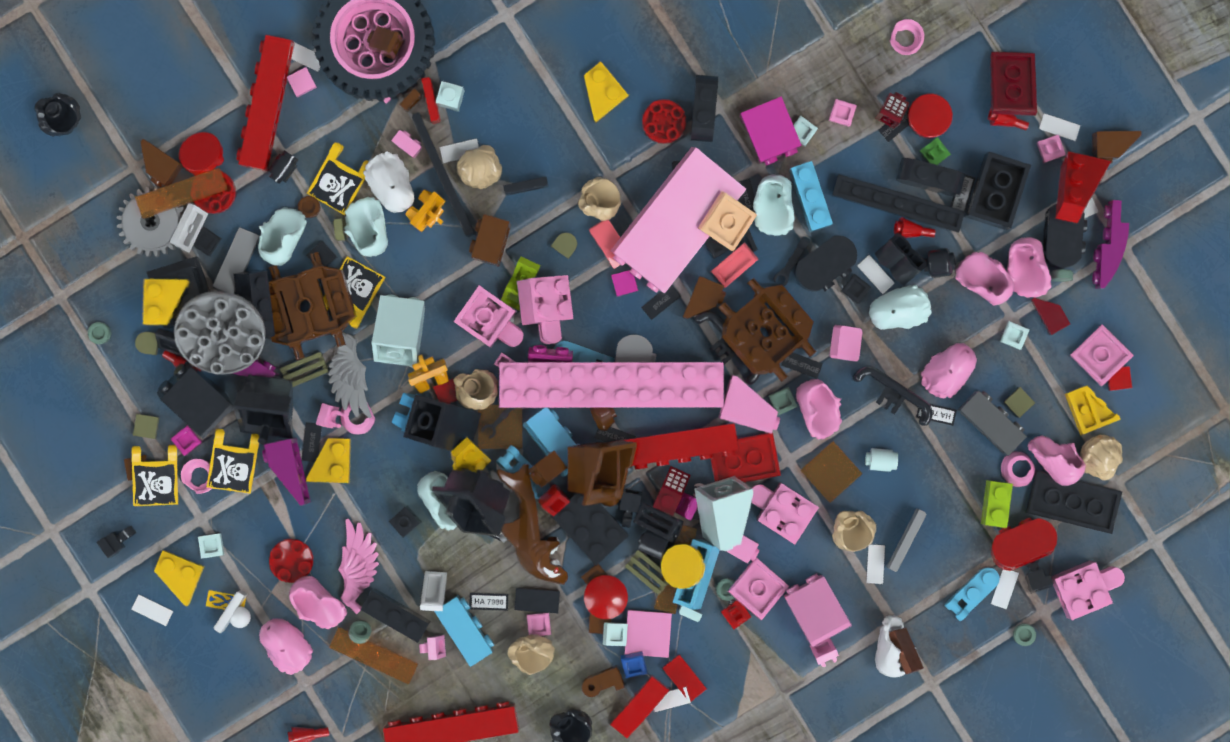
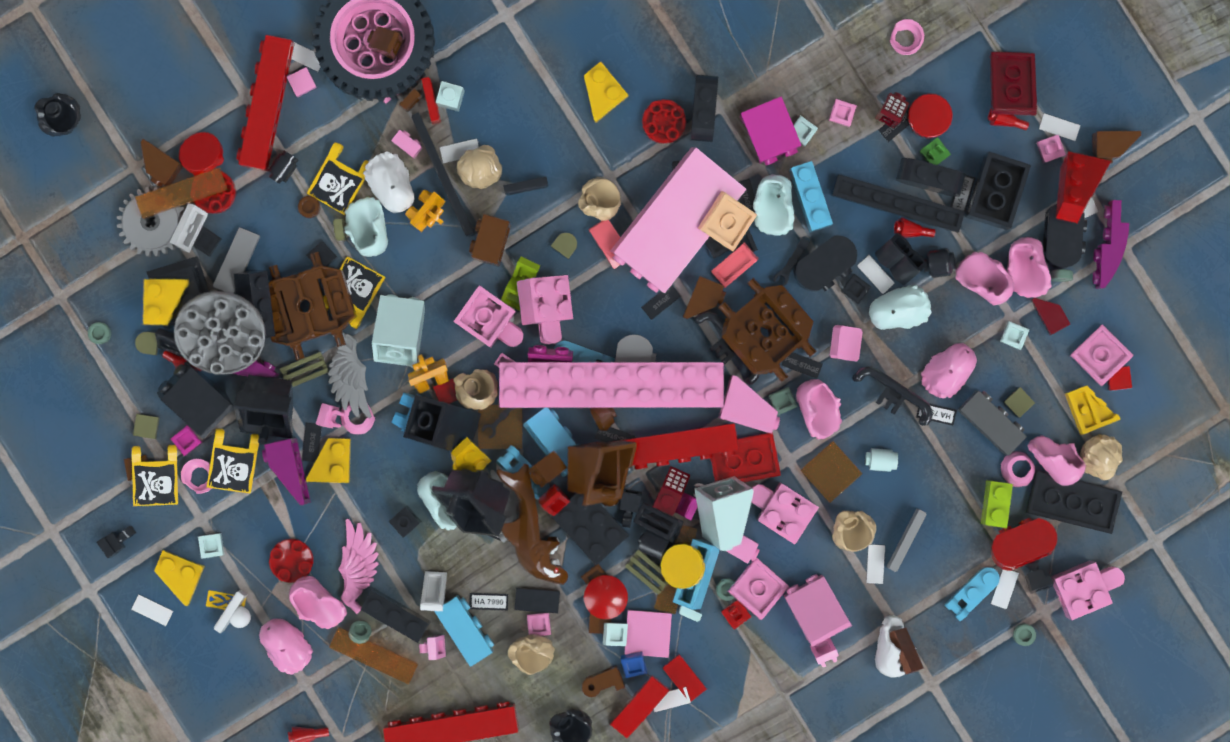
(281, 235): light aqua piece -> none
(624, 283): dark pink tile -> none

